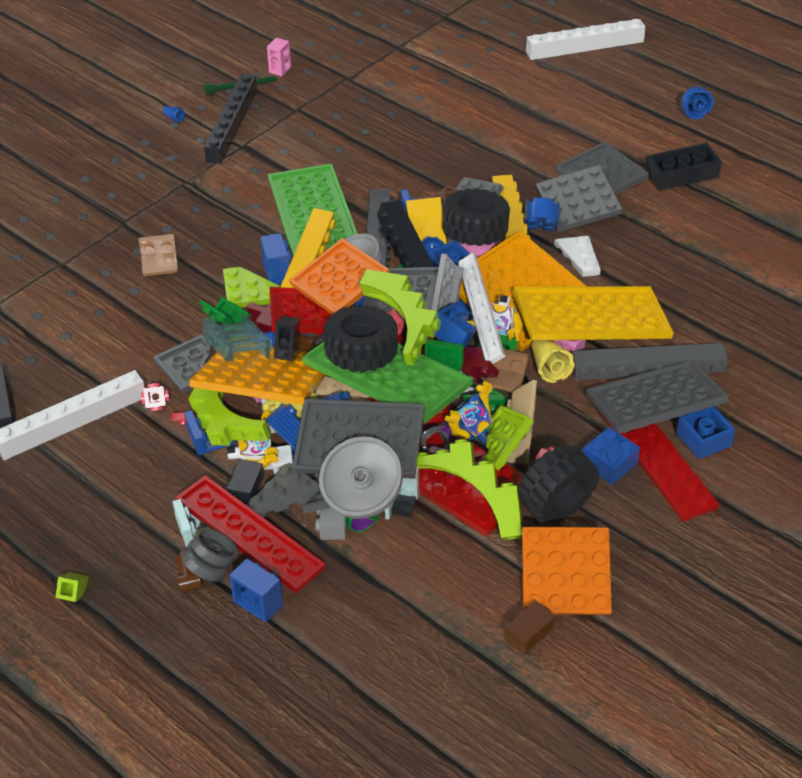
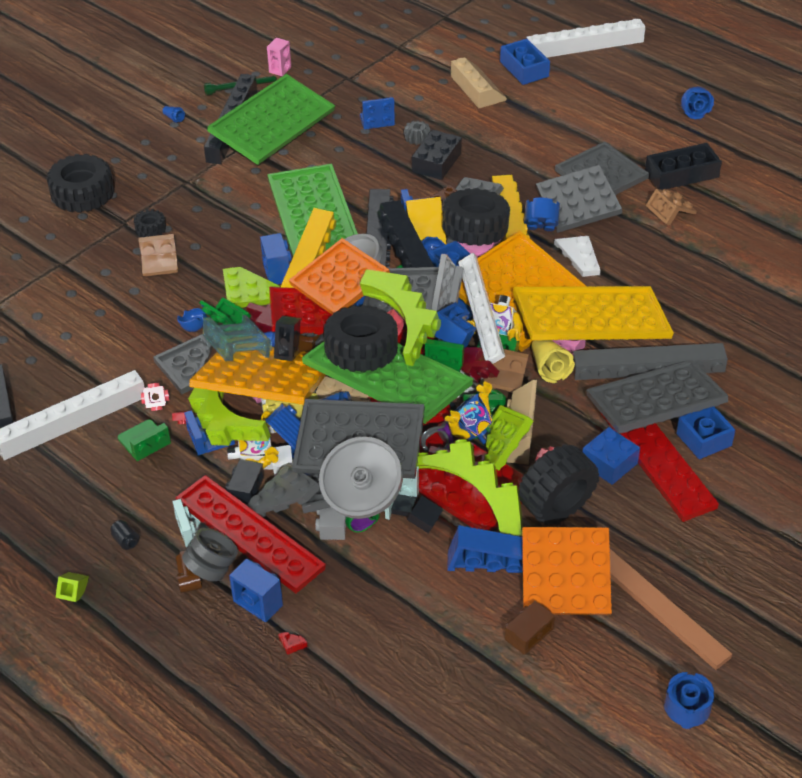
(80, 183): none -> black tyre
(124, 534): none -> black brick
(145, 439): none -> green bracket
(149, 223): none -> black tyre
(192, 320): none -> blue hair
(271, 119): none -> bright green plate
(292, 642): none -> red tile
(378, 113): none -> blue bracket
(416, 132): none -> dark grey gear
(425, 514): none -> black piece
(436, 154): none -> black brick
(475, 83): none -> tan slope
(486, 550): none -> blue wedge
(525, 61): none -> blue brick
(668, 204): none -> medium nougat bracket
(668, 613): none -> nougat tile
(689, 699): none -> blue brick

